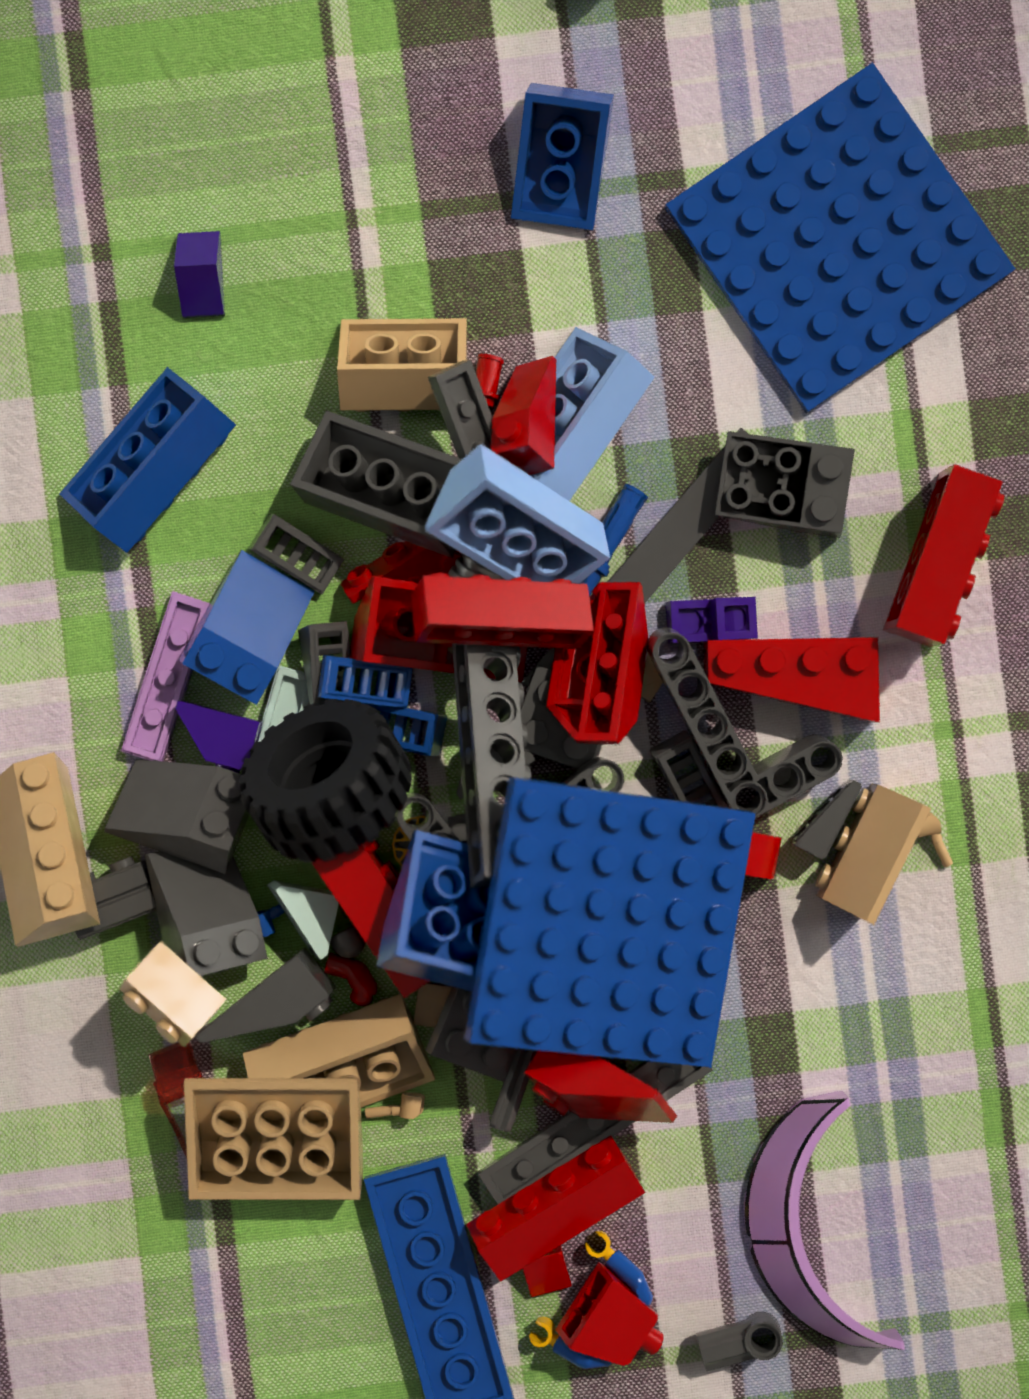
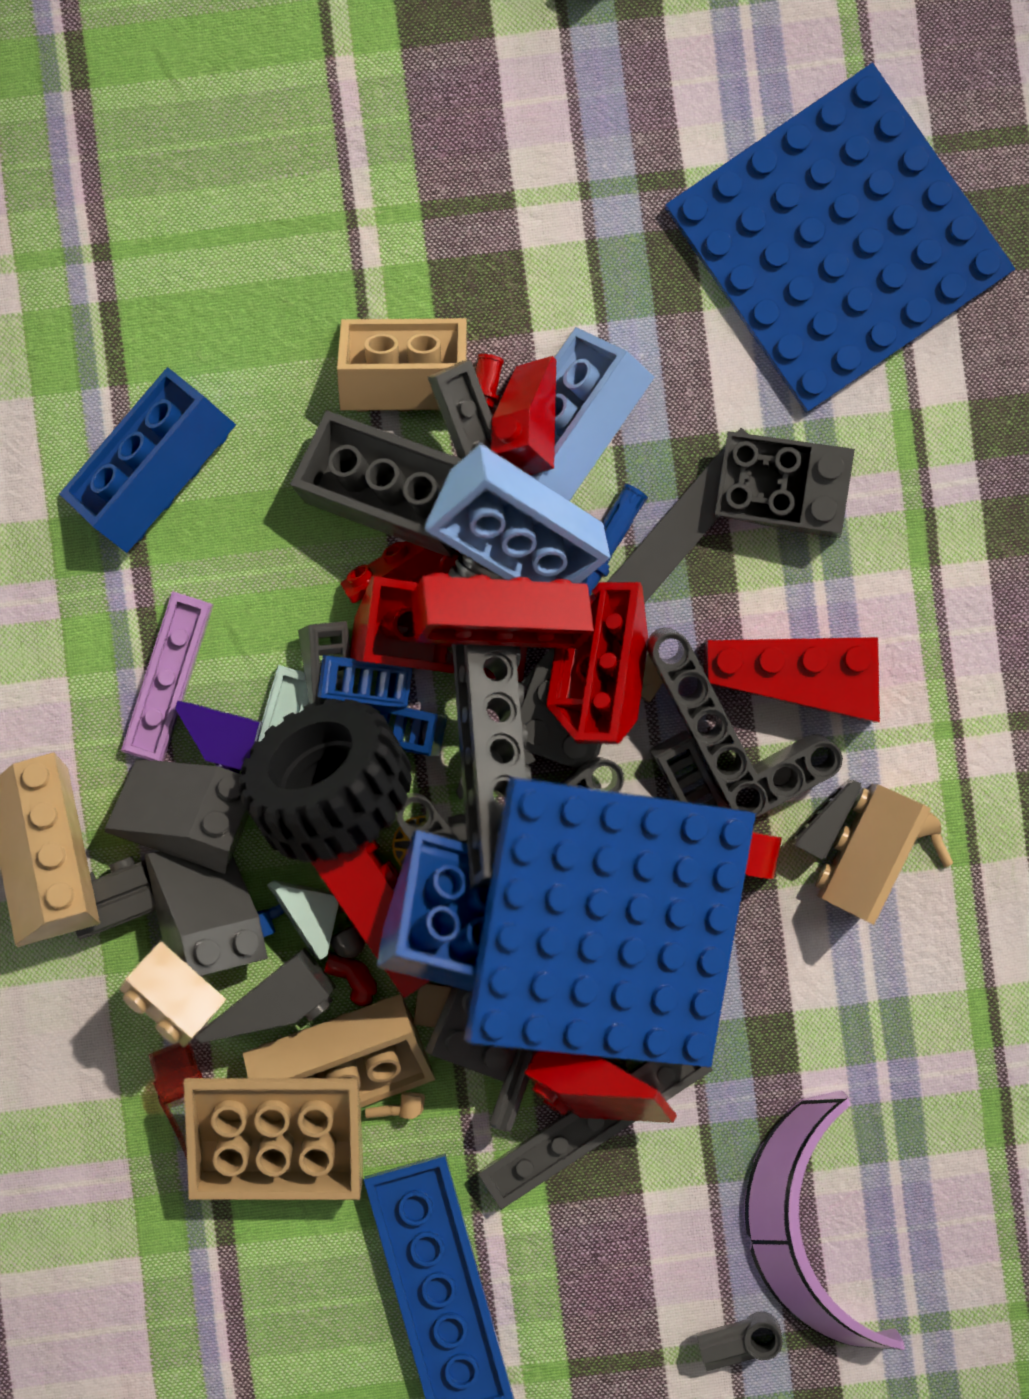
(199, 274): dark purple slope -> none
(247, 627): slope -> none
(266, 532): dark grey slope -> none
(547, 1273): red slope -> none
(555, 1208): red brick -> none
(561, 155): blue slope -> none
(607, 1317): red torso -> none
(713, 619): dark purple slope -> none
(944, 555): red brick -> none

